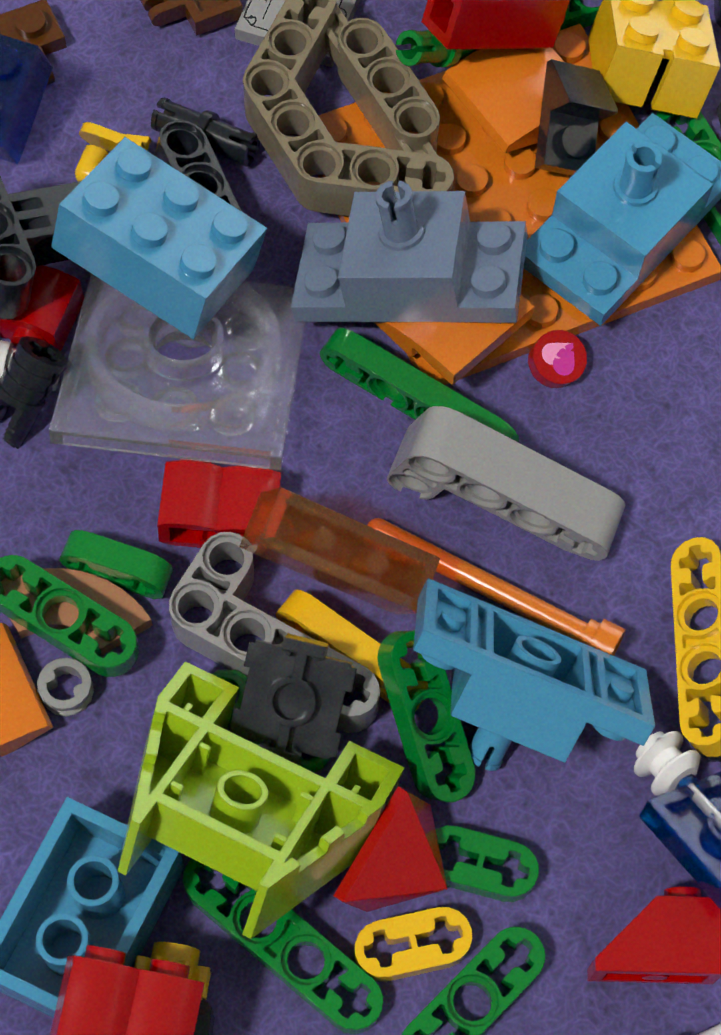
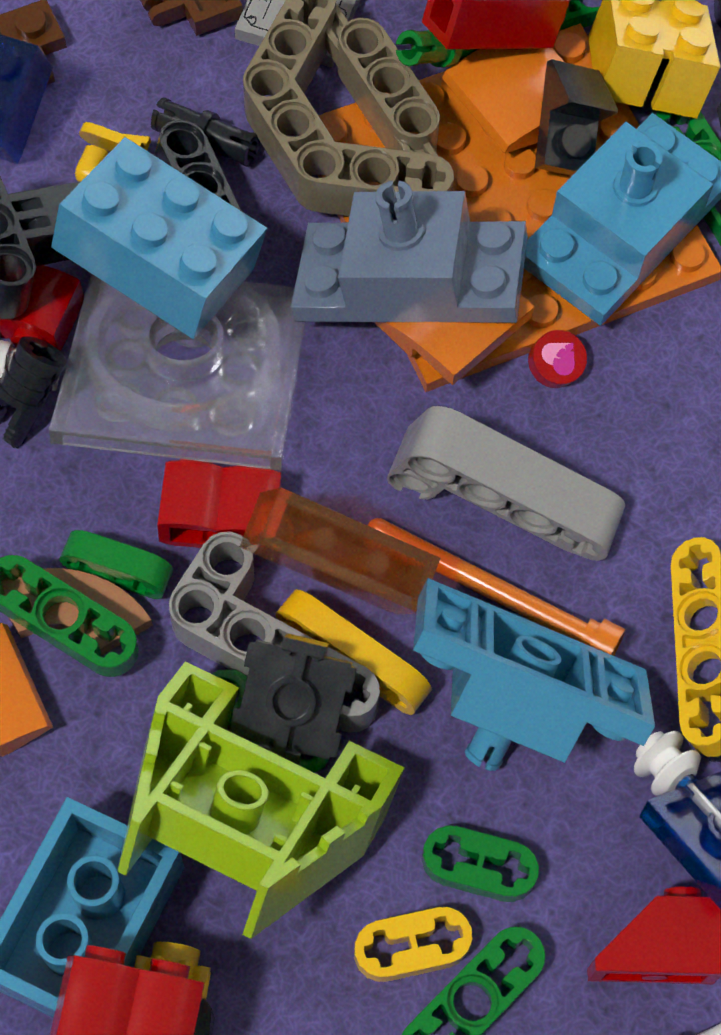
(48, 680): light grey bush -> none
(275, 949): green beam -> none
(393, 378): green beam -> none
(397, 859): red slope -> none
(425, 763): green beam -> none

